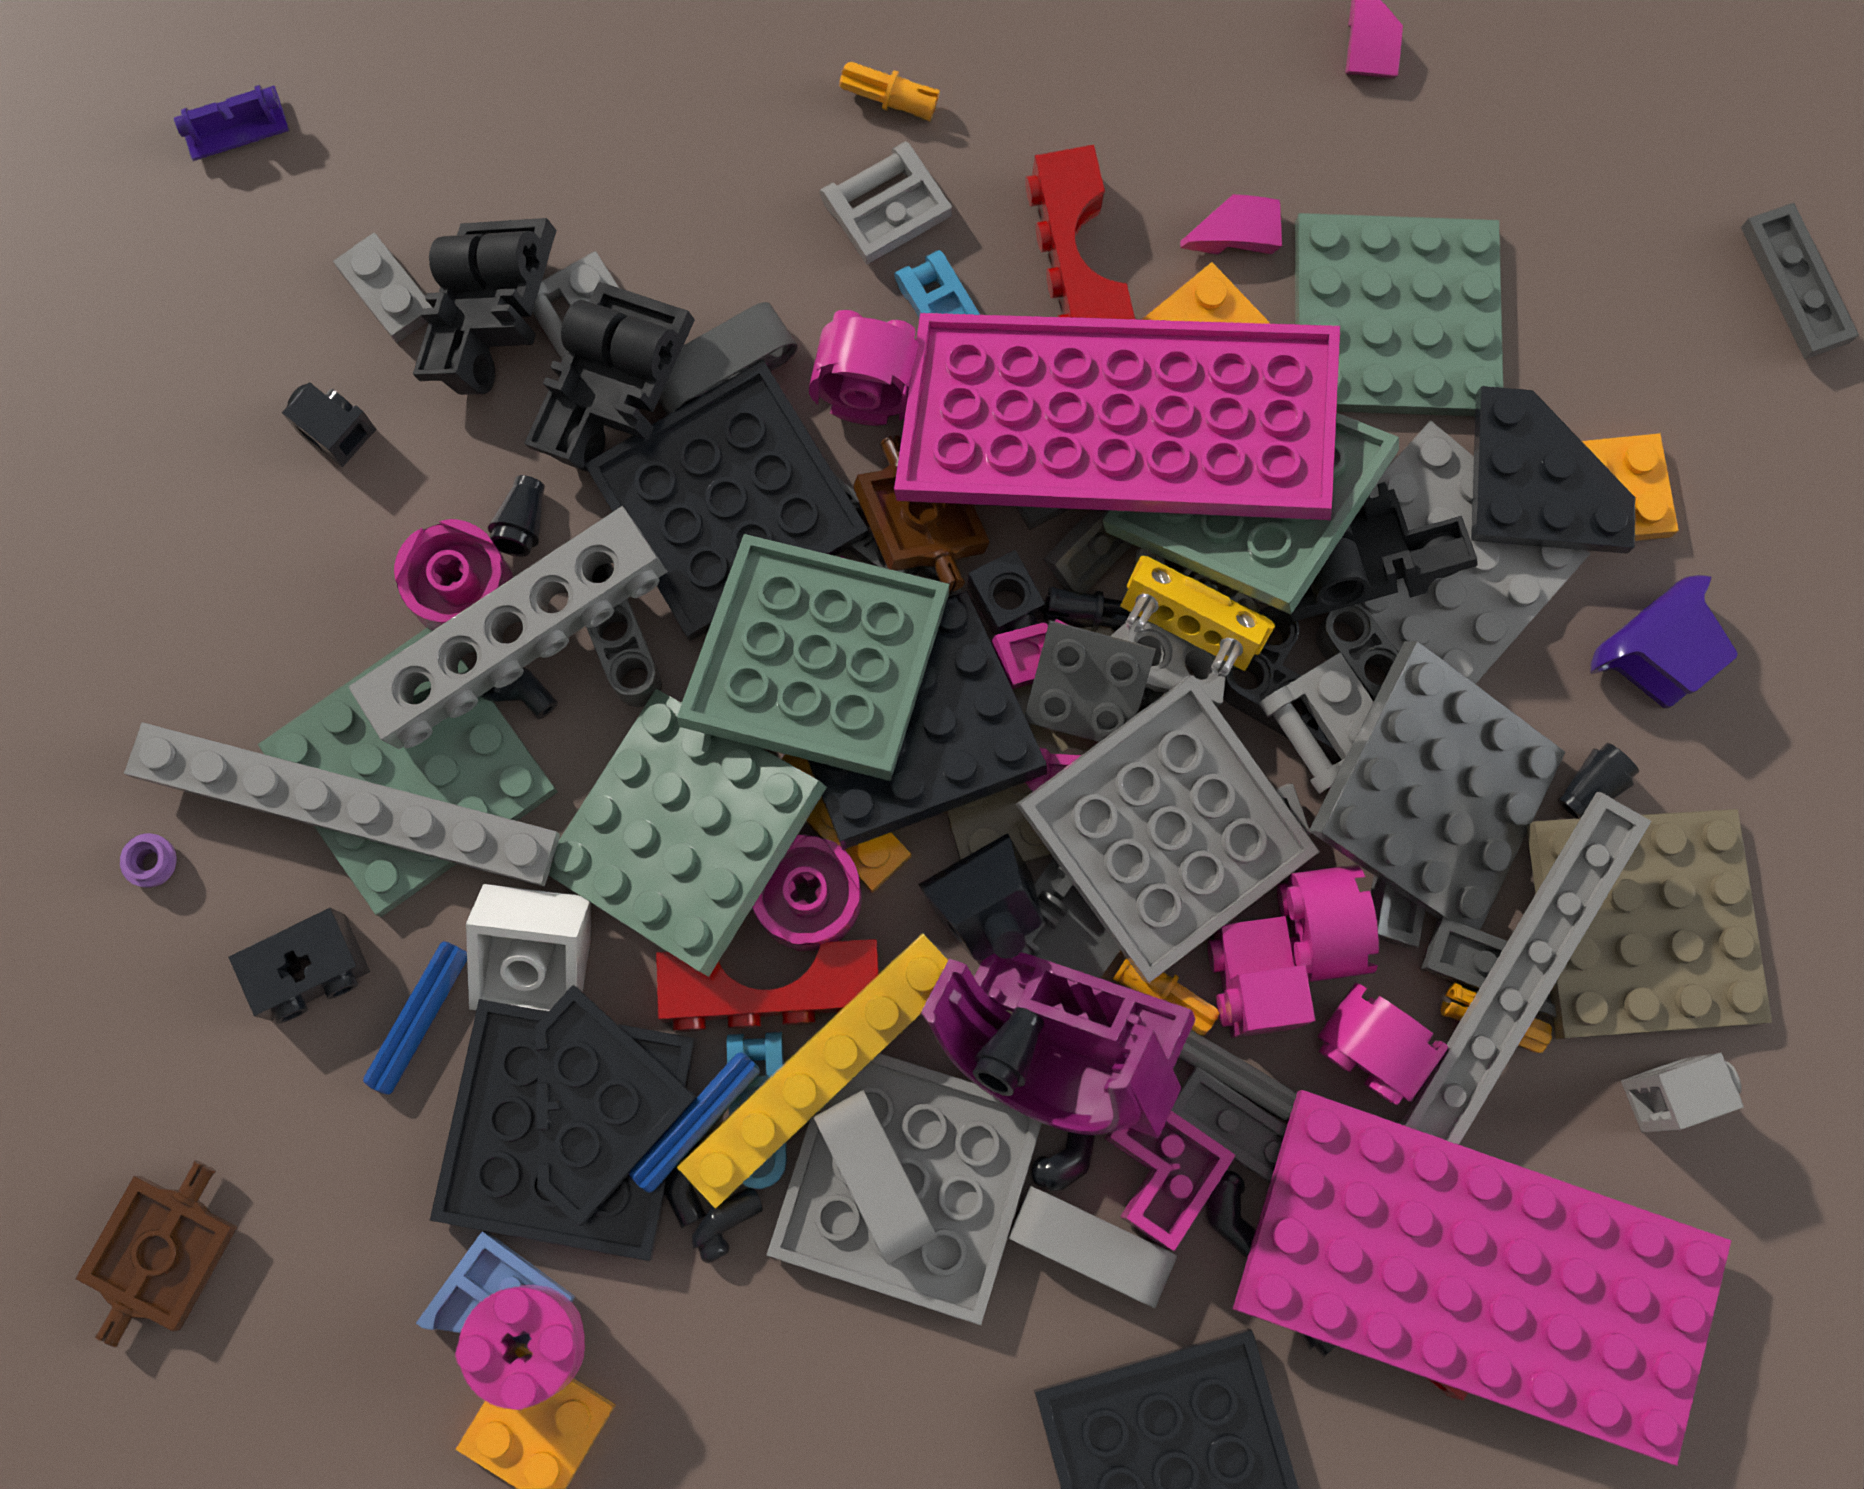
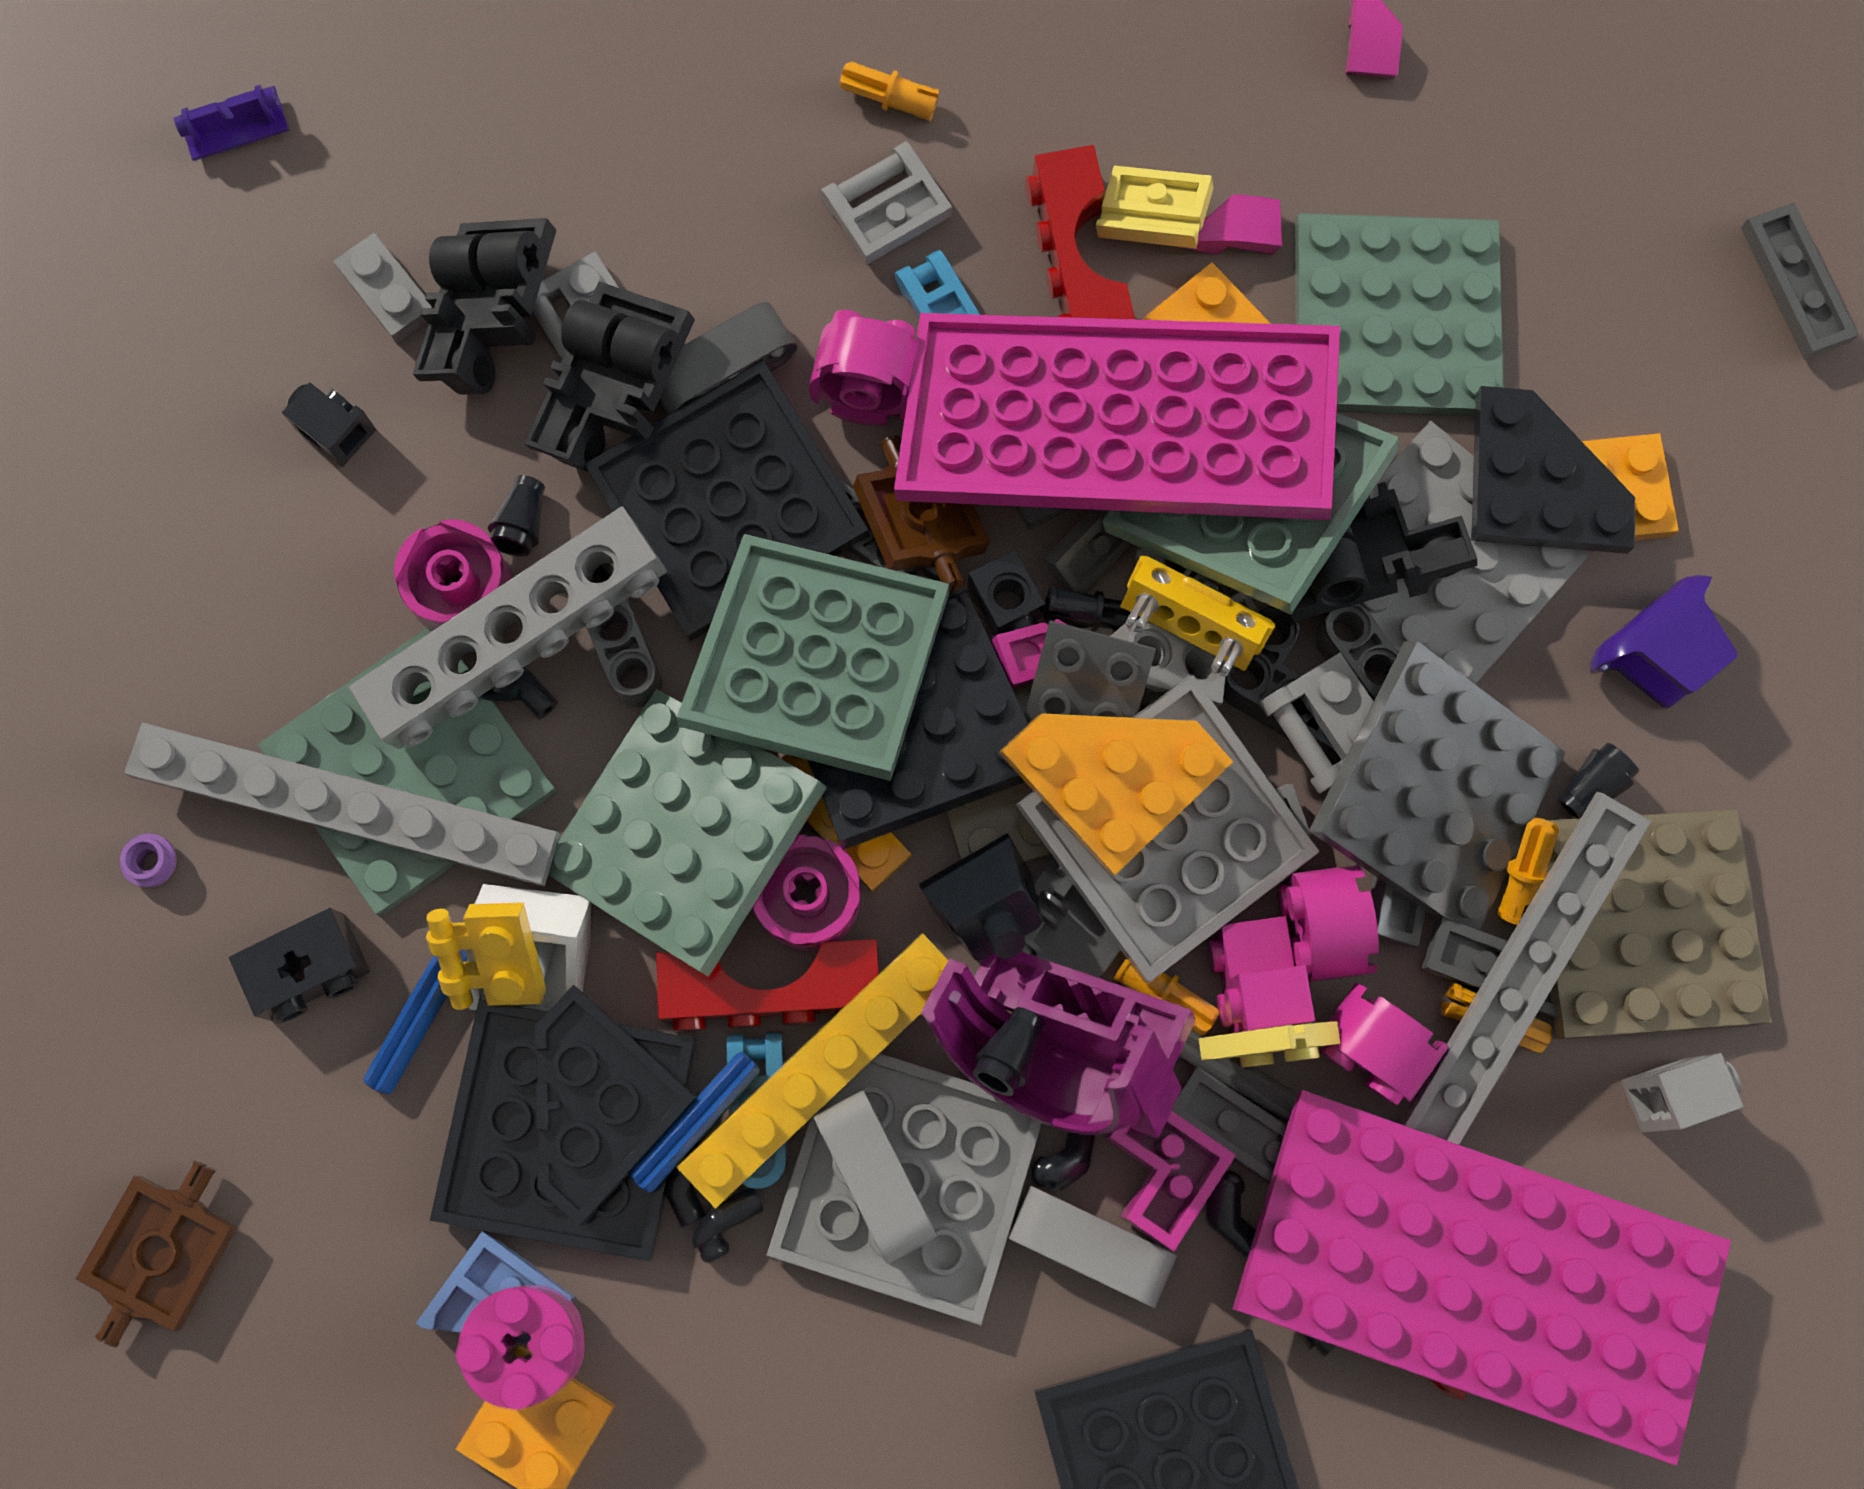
(503, 954): none -> yellow plate
(1115, 776): none -> light orange plate
(1155, 206): none -> light yellow plate
(1258, 1046): none -> light yellow plate
(1528, 868): none -> light orange axle

